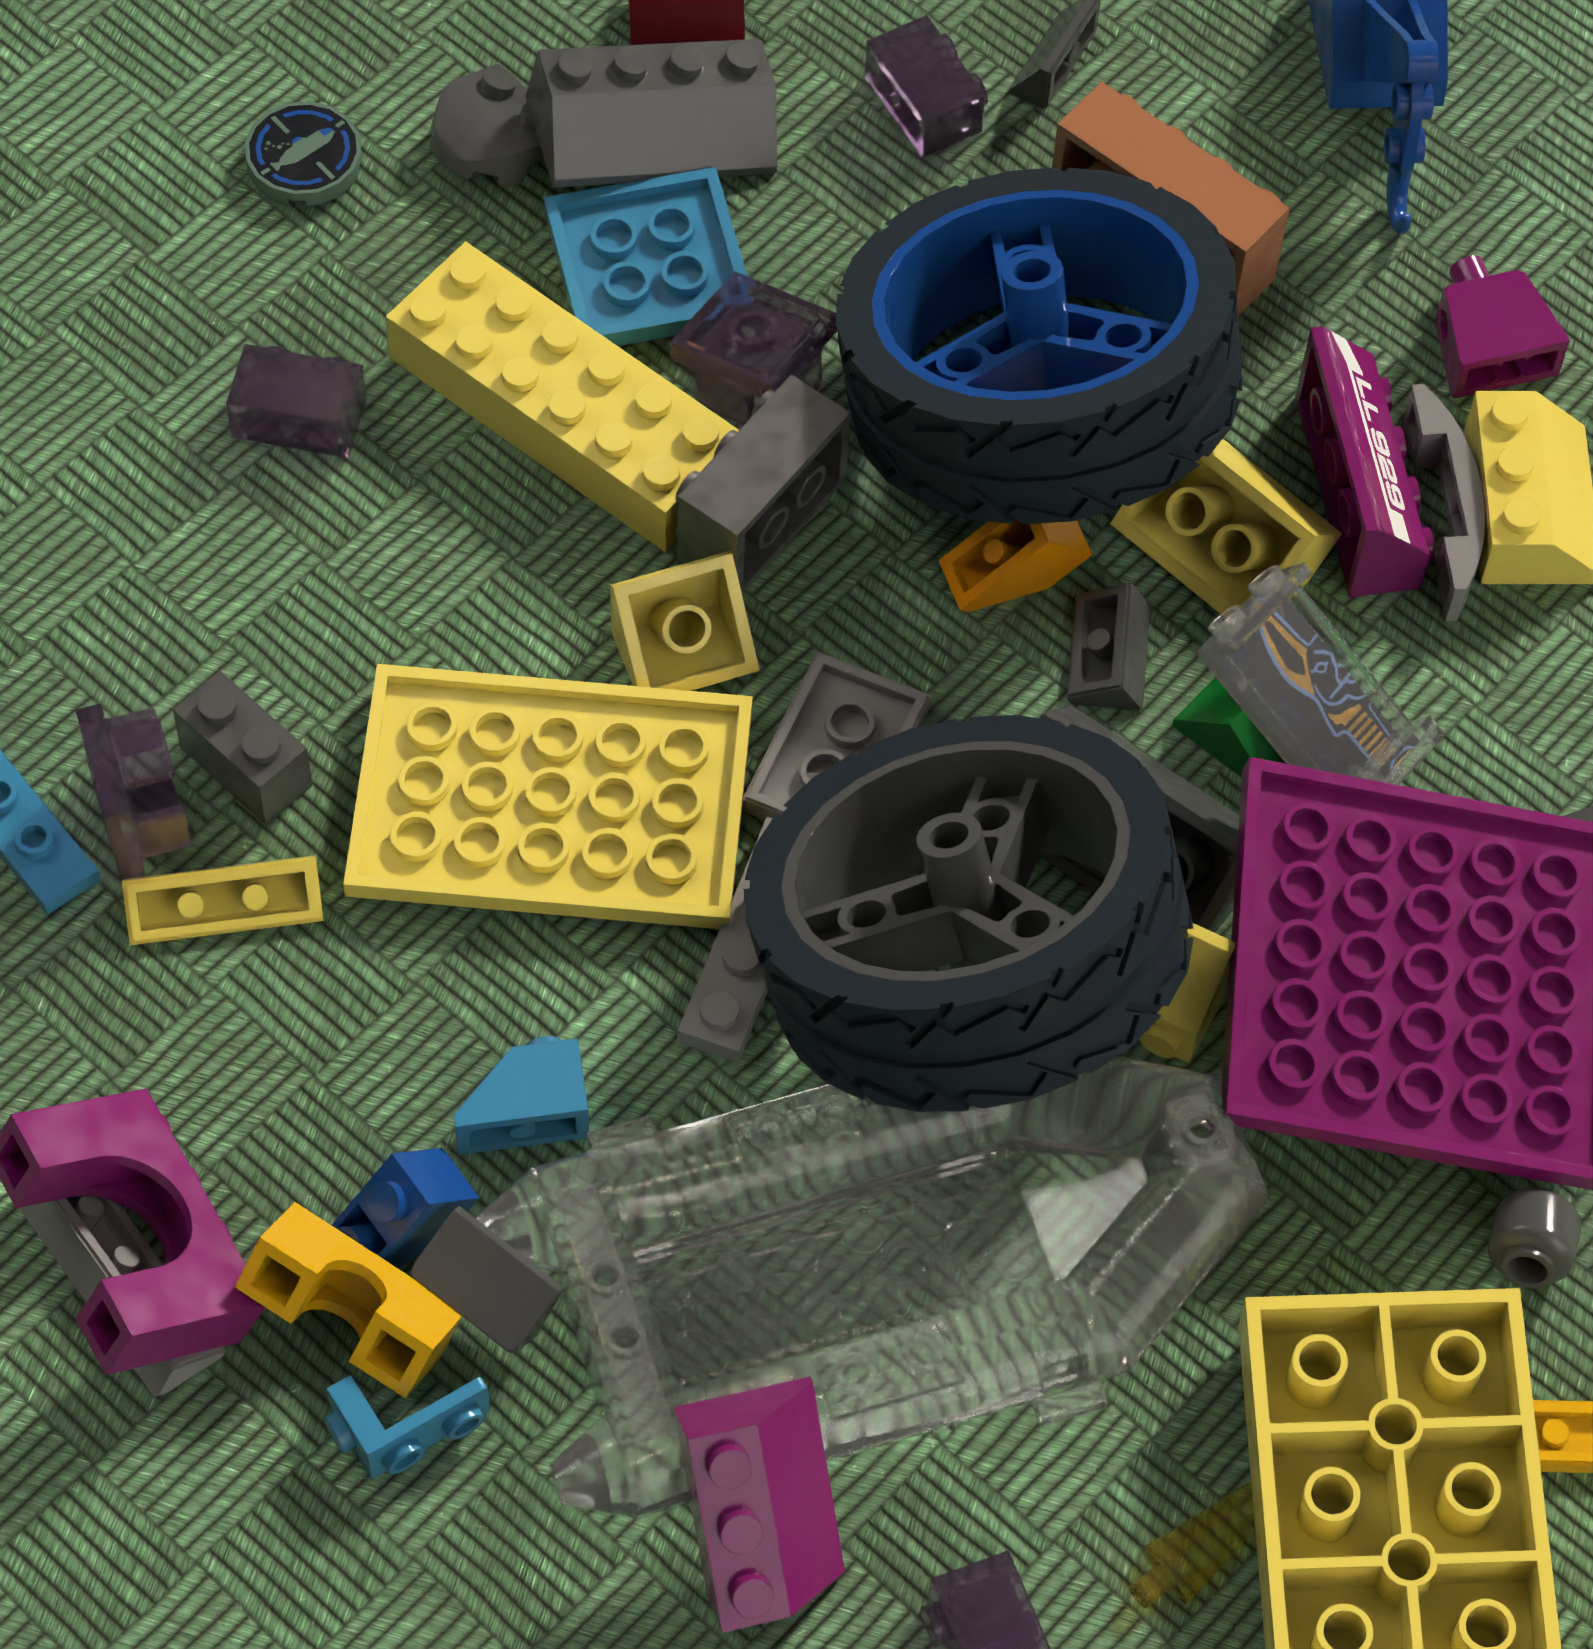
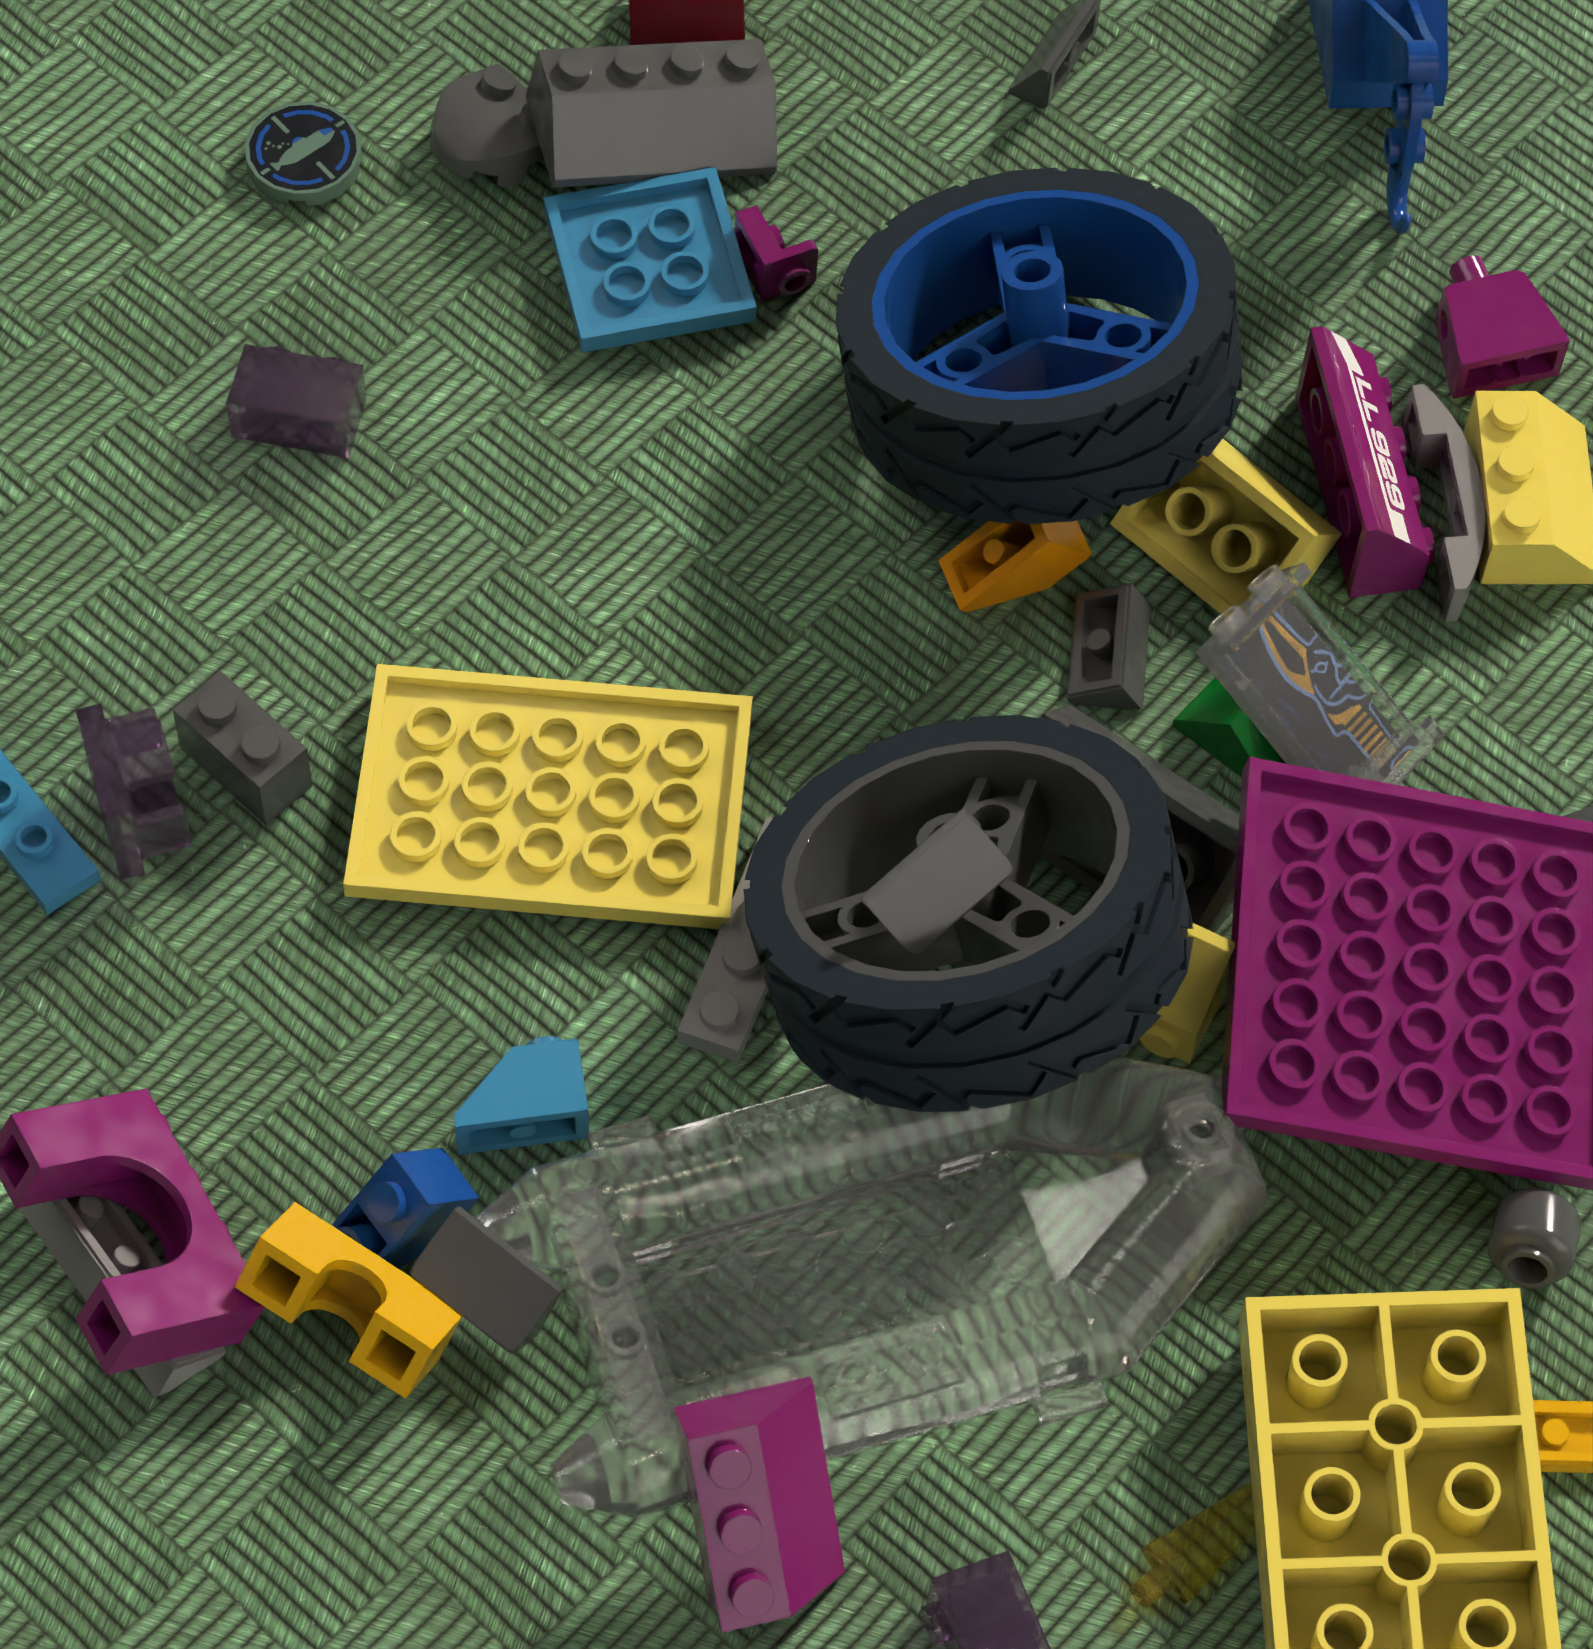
(222, 900): light yellow slope -> none
(404, 1444): dark azure bracket -> none
(555, 389): light yellow brick -> none
(683, 625): light yellow slope -> none
(750, 343): panel -> none
(765, 480): flat silver brick -> none
(768, 262): none -> magenta bracket
(829, 718): light grey tile -> none
(925, 85): clear purple brick -> none
(938, 883): none -> dark grey slope
(1119, 136): nougat brick -> none

